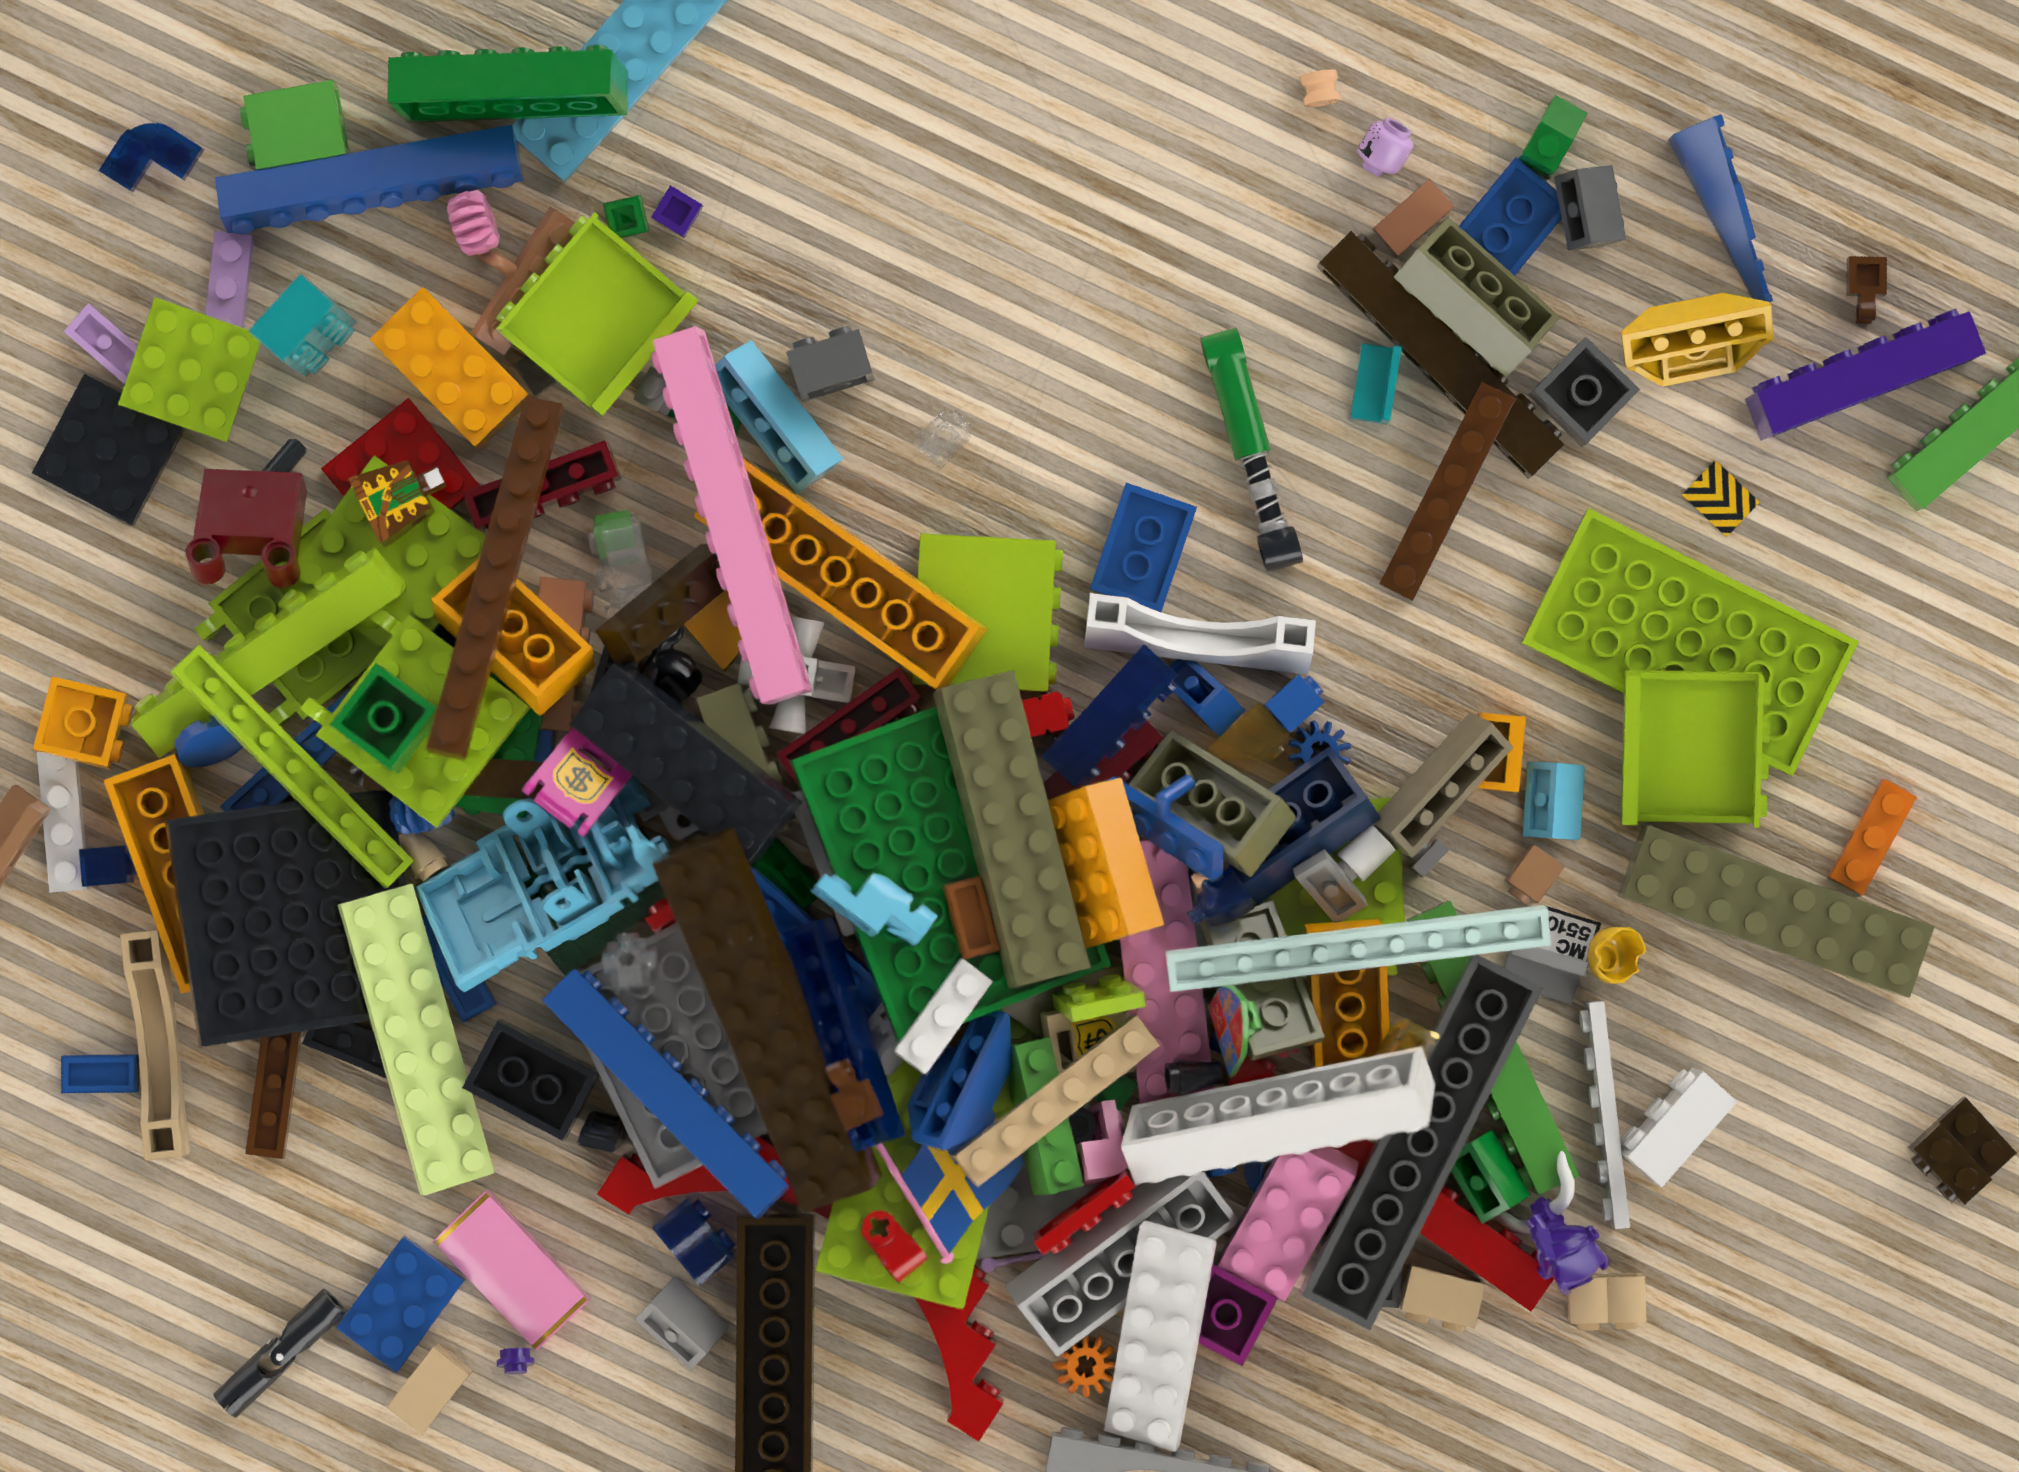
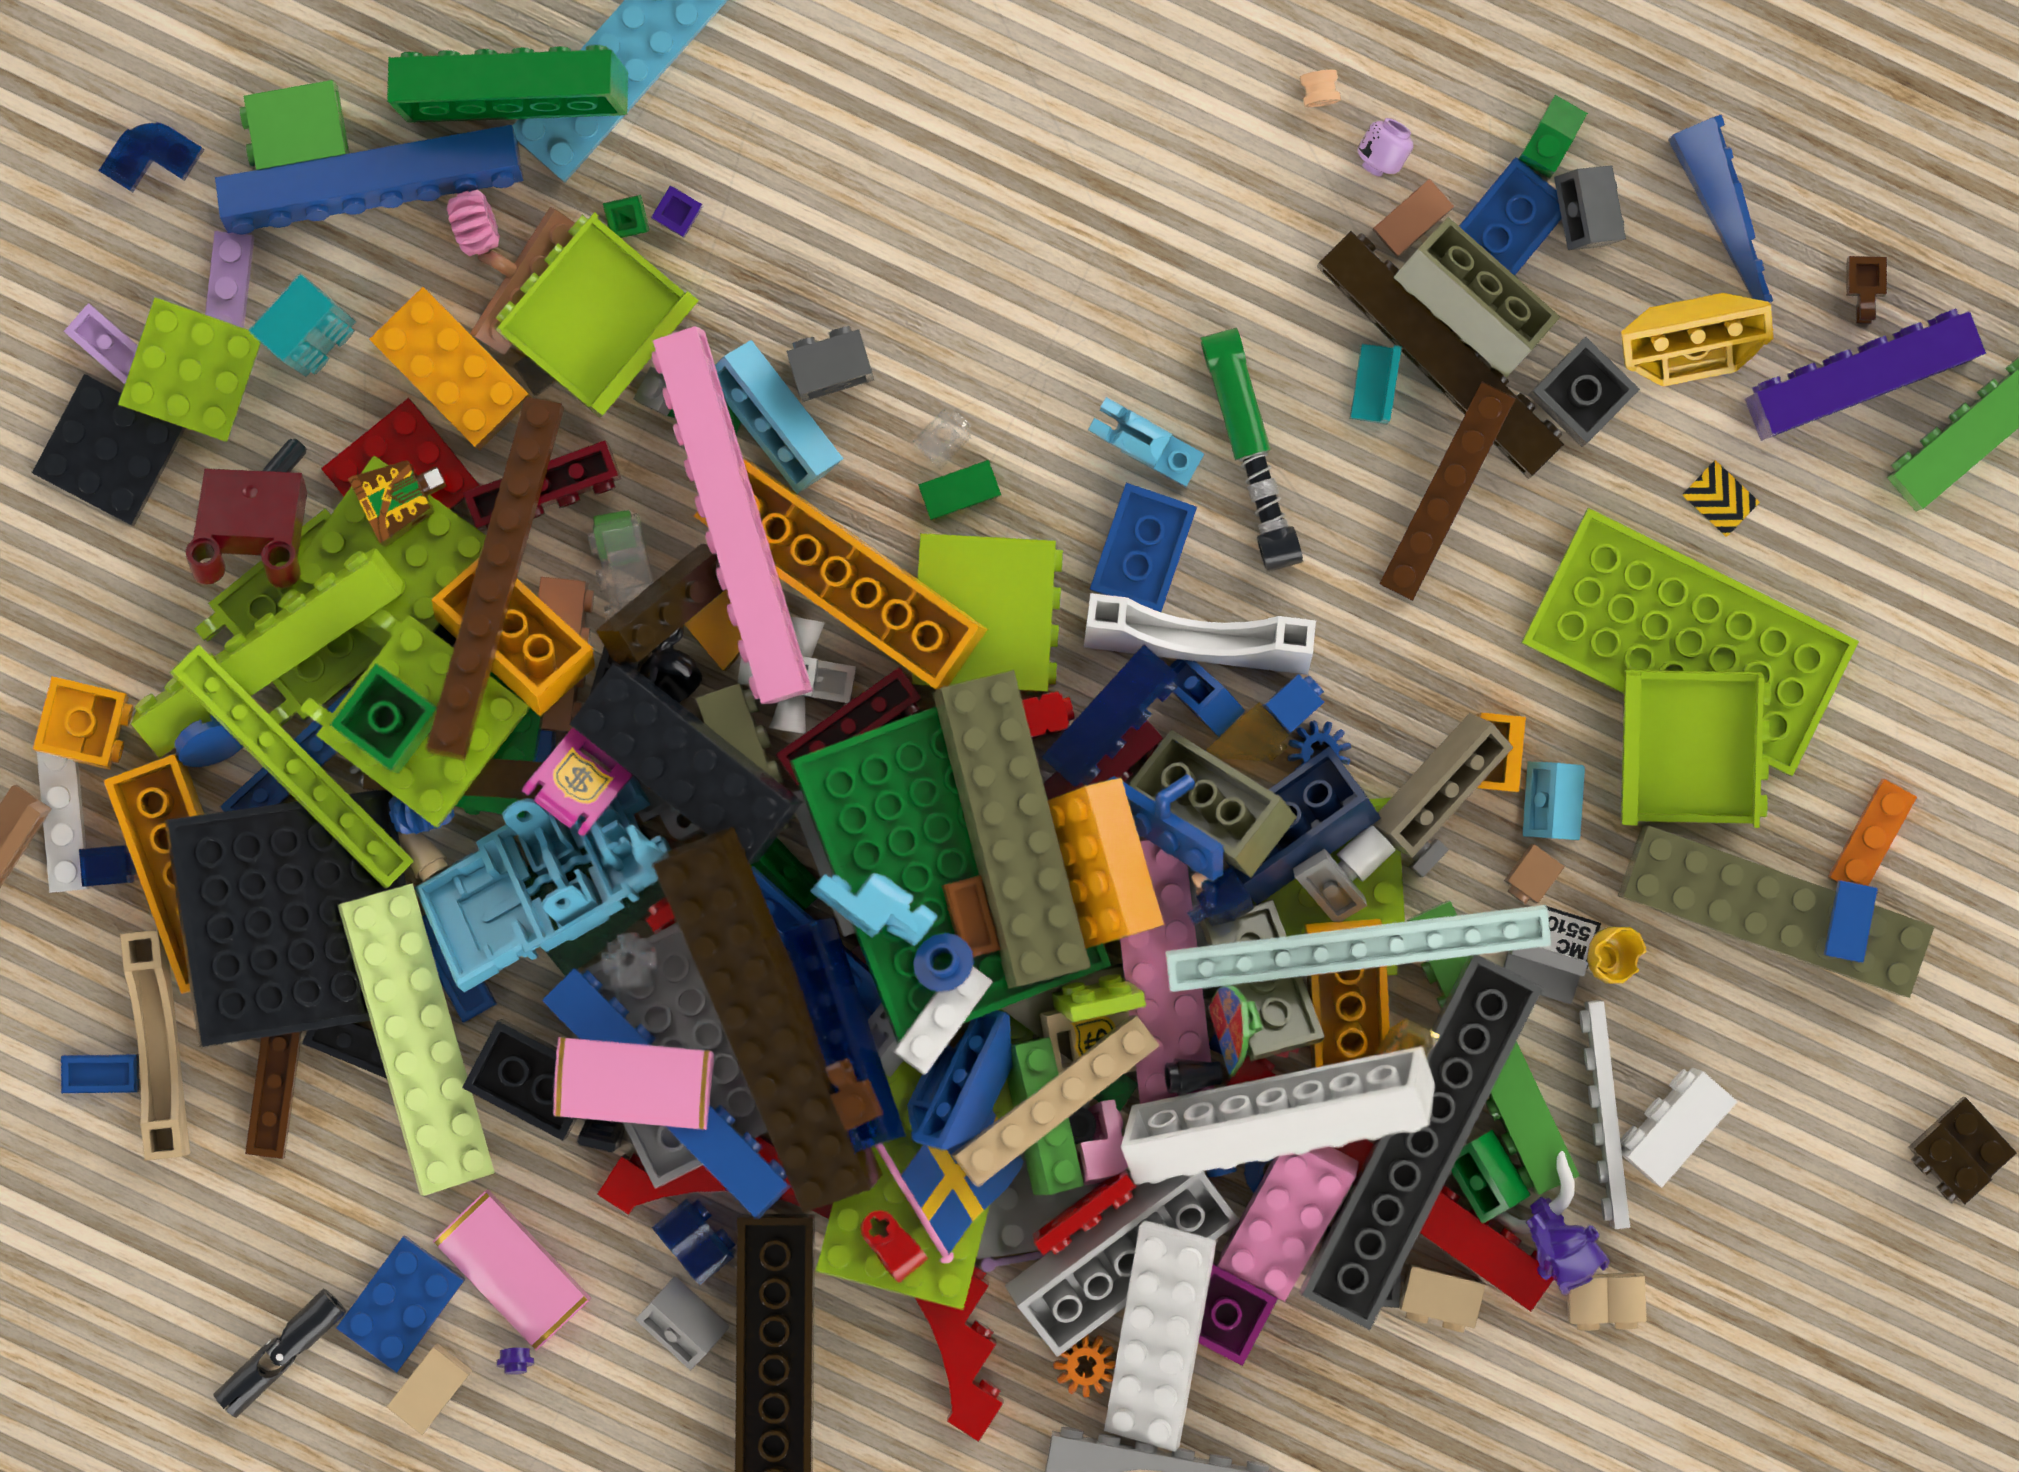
(633, 1083): none -> bright pink slope
(951, 977): none -> blue piece
(959, 490): none -> green tile
(1147, 443): none -> medium azure plate
(1850, 921): none -> blue tile

